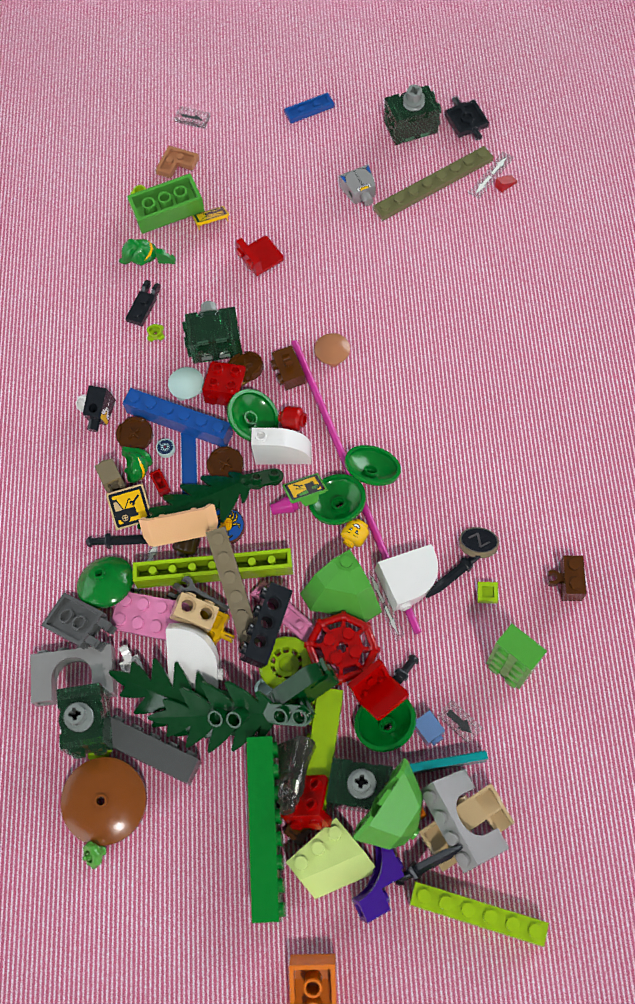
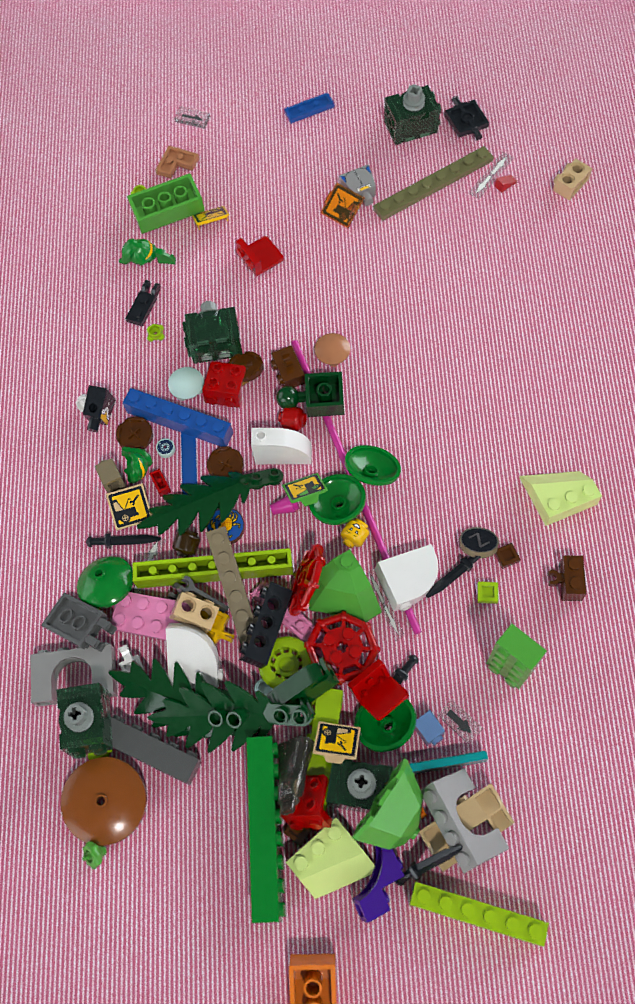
(179, 526): light nougat piece -> none
(252, 406): green dish -> none
(306, 579): none -> red plate
(322, 395): none -> dark green brick
(336, 742): none -> piece
(342, 205): none -> clear orange piece
(507, 556): none -> reddish brown tile
(561, 494): none -> yellowish green wedge
(572, 179): none -> tan brick

